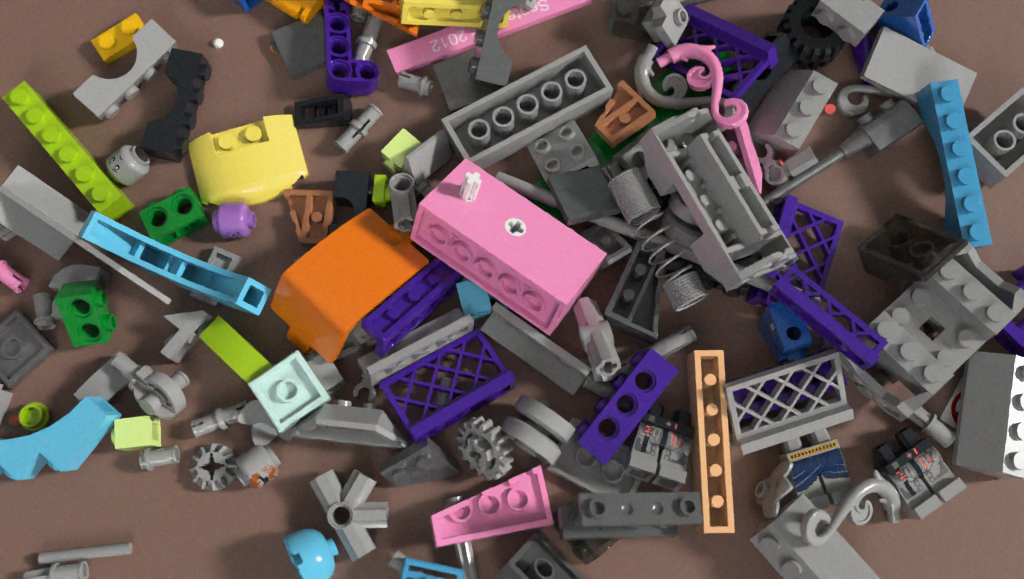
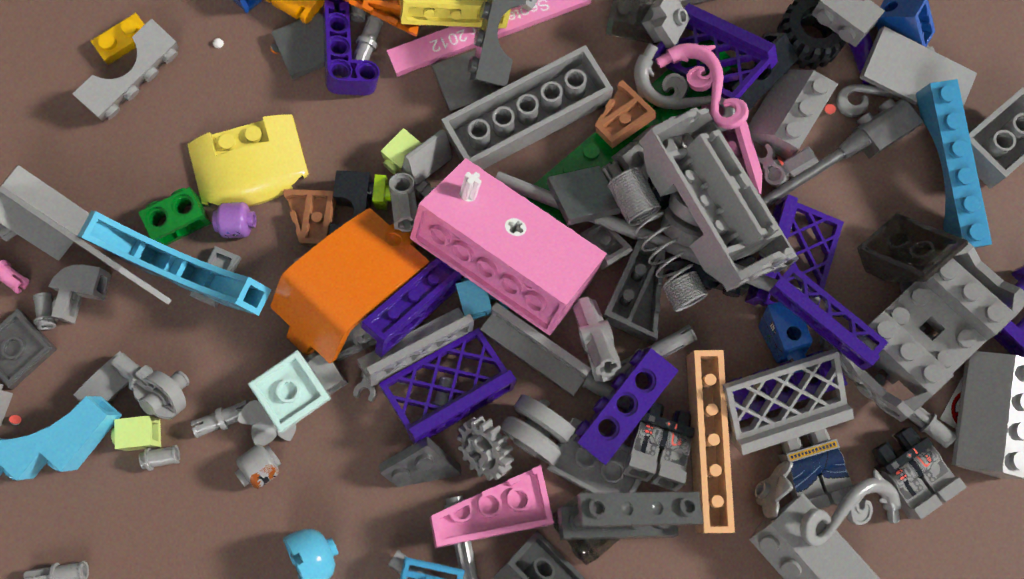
(34, 416): lime plate -> none
(68, 152): lime brick -> none
(80, 315): green brick -> none
(85, 553): light grey bar -> none
(127, 165): light grey head -> none
(169, 135): black arch -> none
(190, 327): light grey slope -> none
(223, 476): light grey gear -> none
(235, 350): lime slope -> none
(339, 116): black slope -> none
(352, 425): light grey wedge -> none
(358, 128): light grey pin -> none
(362, 513): light grey piece -> none
(416, 84): light grey pin -> none
(562, 151): light grey piece -> none

